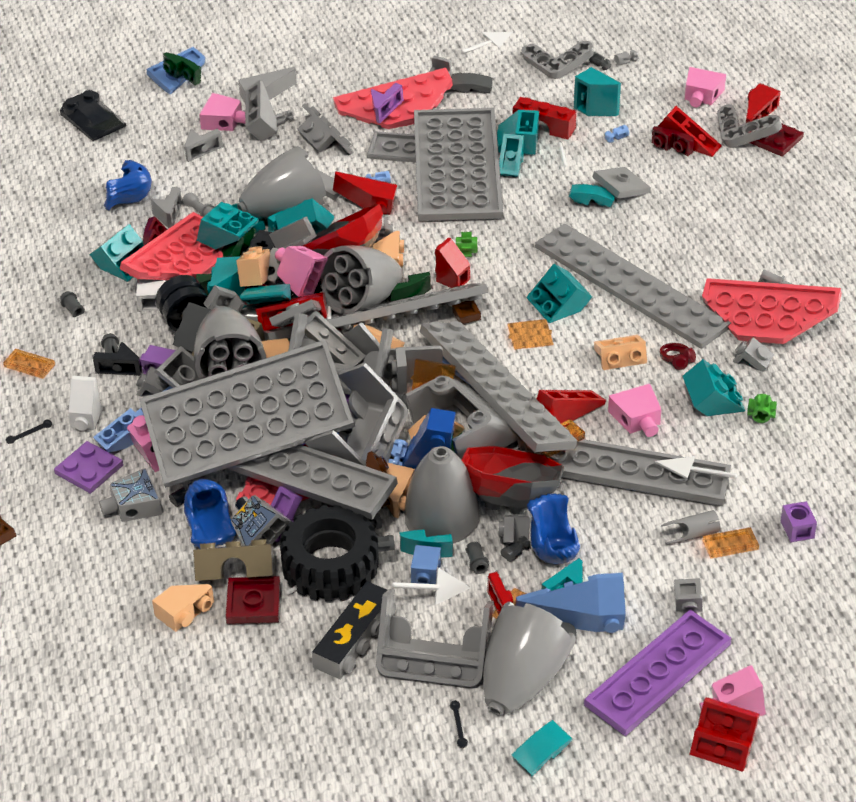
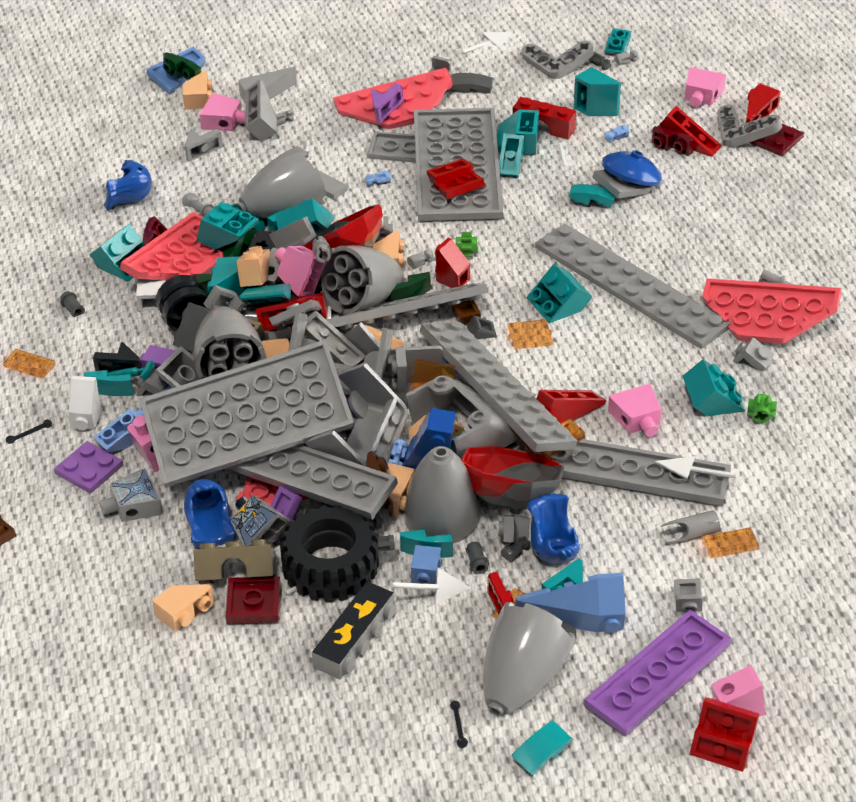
(91, 115): black slope -> none
(110, 343): dark grey pin -> none
(112, 385): none -> teal slope
(145, 372): none -> teal piece
(167, 209): light grey slope -> none
(177, 497): black piece -> none
(197, 91): none -> light nougat slope
(319, 133): light grey bracket -> none
(321, 248): none -> light grey pin
(365, 191): red slope -> none
(418, 259): none -> light grey piece
(430, 660): light grey windscreen -> none
(455, 178): none -> red slope
(481, 328): none -> dark grey slope
(618, 41): none -> teal slope
(621, 352): light nougat bracket -> none
(632, 167): none -> blue dish
(679, 361): dark red piece -> none
(798, 521): medium lavender brick -> none

